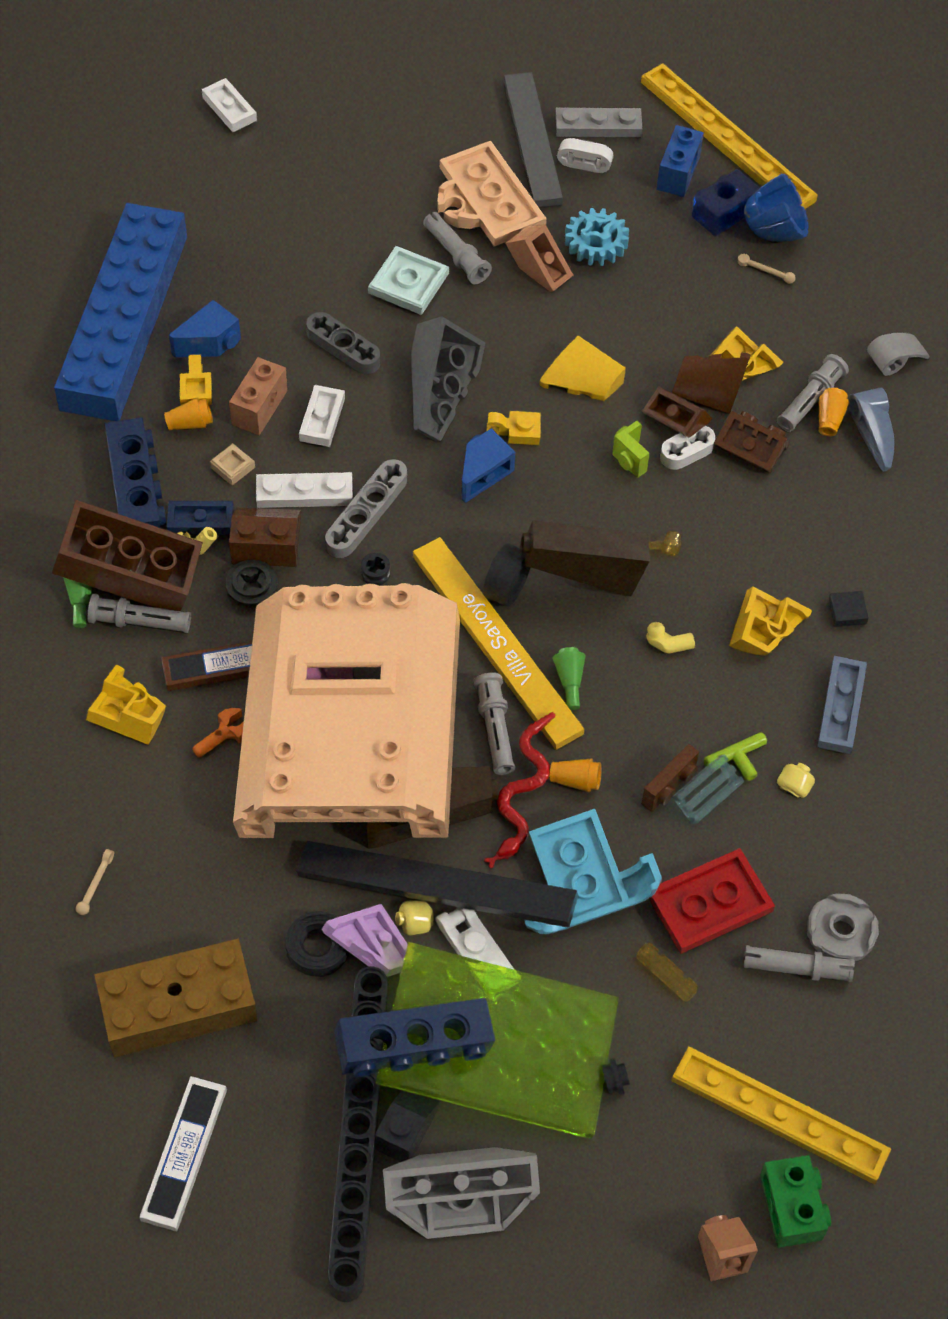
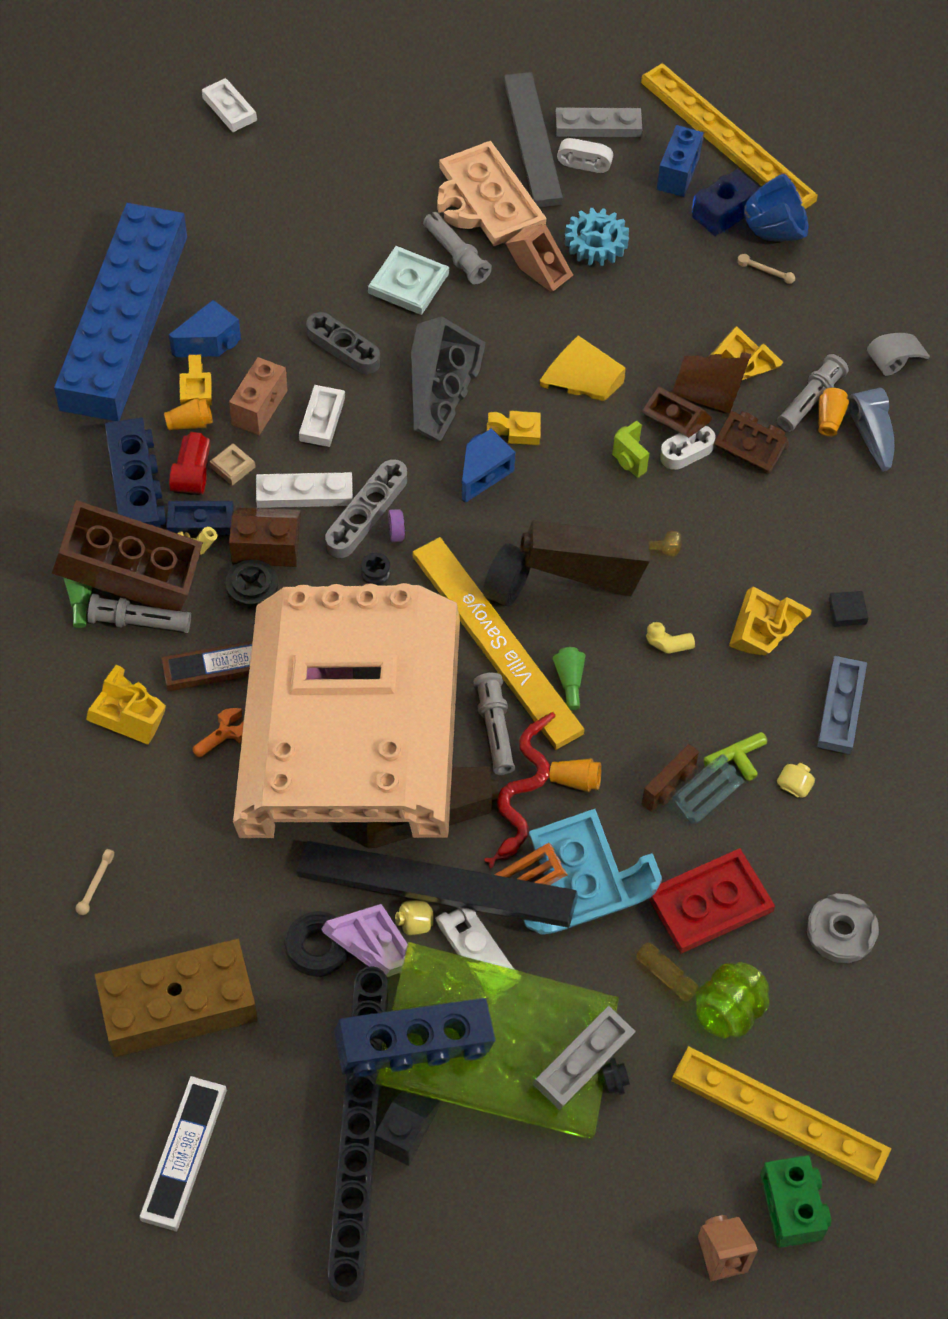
(190, 470): none -> red piece
(396, 525): none -> medium lavender tile
(461, 1190): light grey wedge -> none
(553, 862): none -> orange tile
(583, 1057): none -> light grey plate
(732, 1000): none -> clear neon green piece
(799, 963): light grey pin -> none

